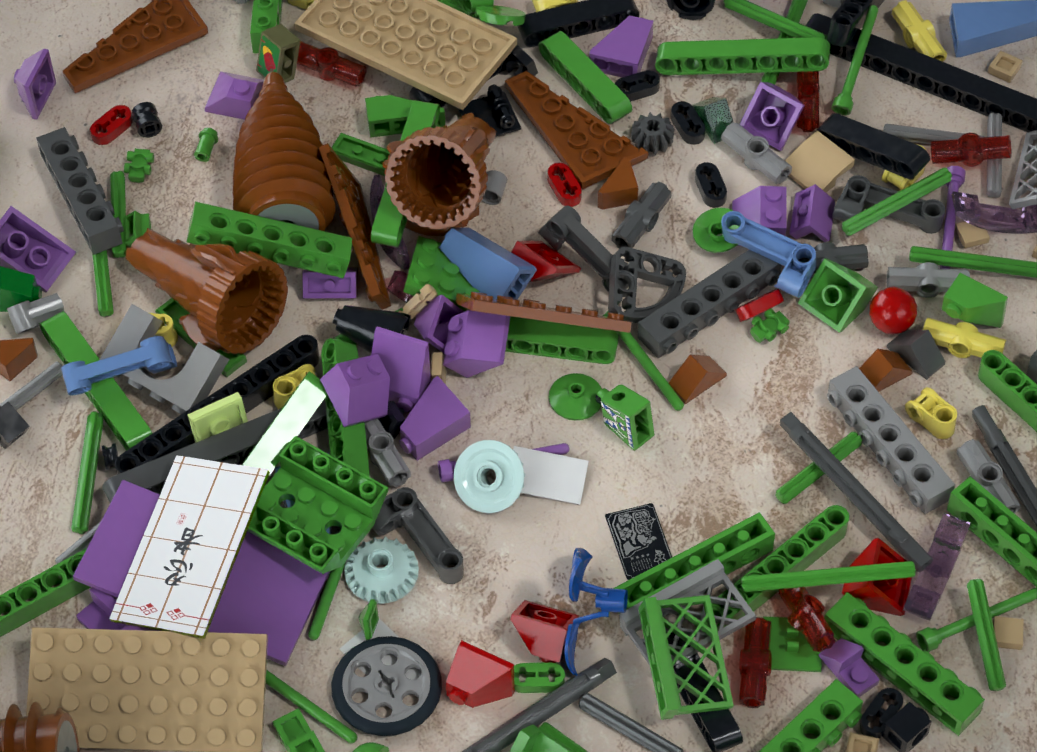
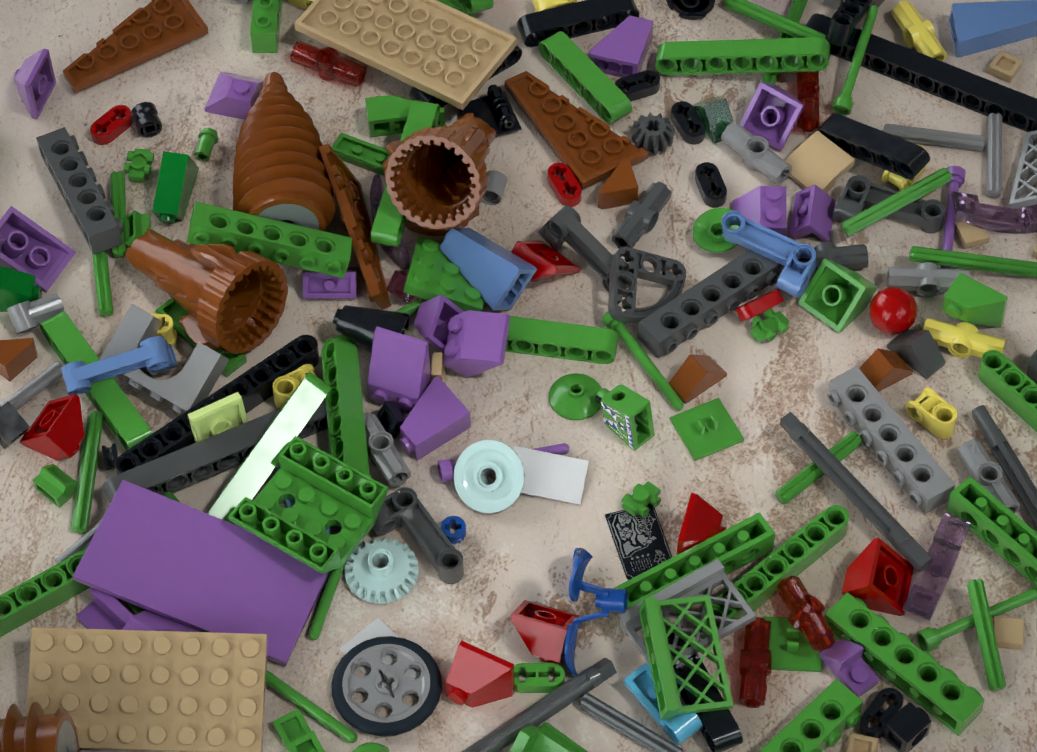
(55, 484): none -> bright green piece
(57, 429): none -> red slope
(174, 186): none -> green slope
(190, 546): white piece -> none
(278, 52): olive brick -> none
(358, 389): medium lavender slope -> none
(369, 619): bright green slope -> none
(418, 301): tan axle -> none
(459, 524): none -> blue bush
(500, 15): bright green tile -> none
(522, 62): black tile -> none
(538, 311): dark orange wing -> none
(641, 497): none -> bright green piece
(642, 687): none -> medium azure plate
(699, 523): none -> red slope
(706, 429): none -> bright green piece
(828, 576): bright green axle -> none
(971, 149): clear red piece -> none

